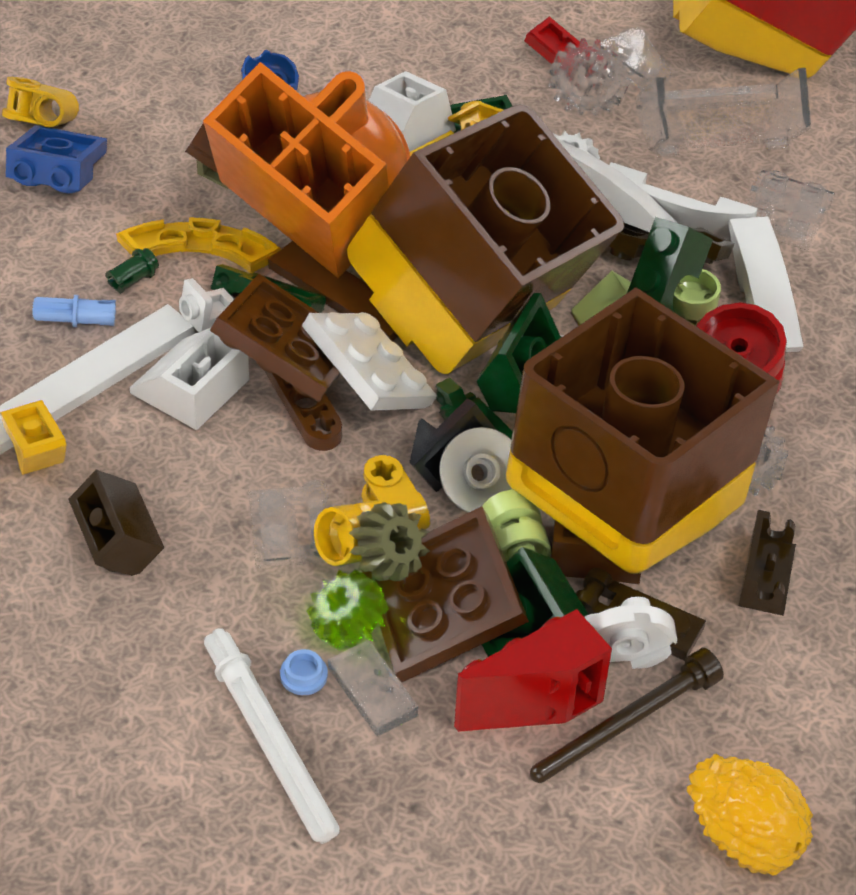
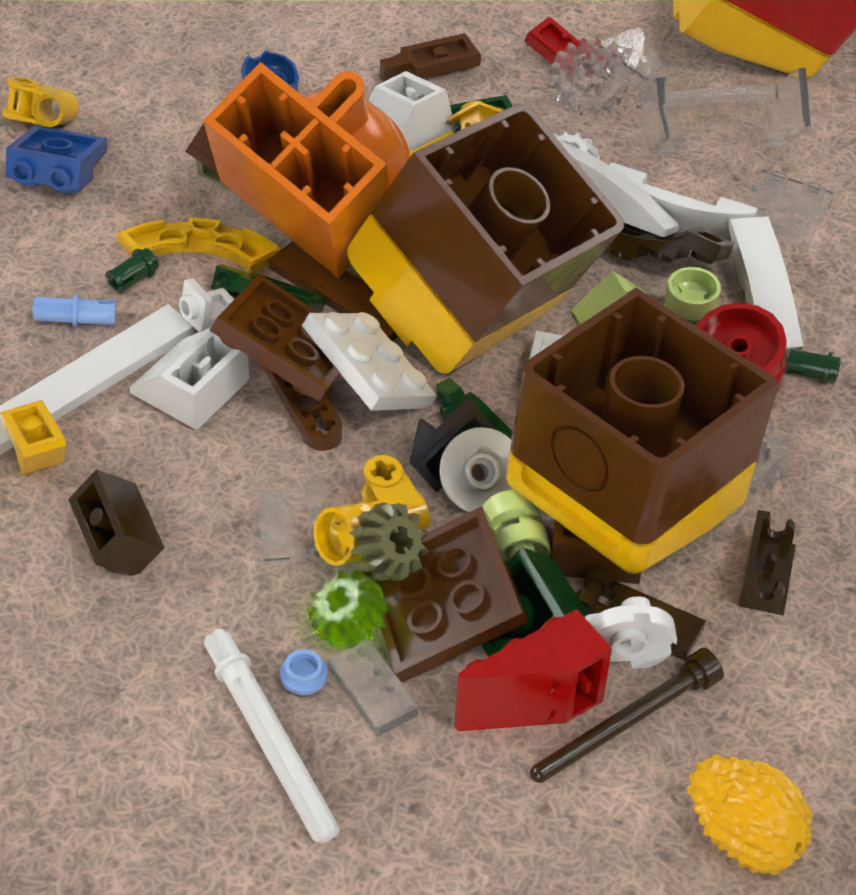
(432, 58): none -> reddish brown hinge
(524, 338): dark green slope -> none
(668, 257): dark green arch -> none
(814, 365): none -> dark green pin

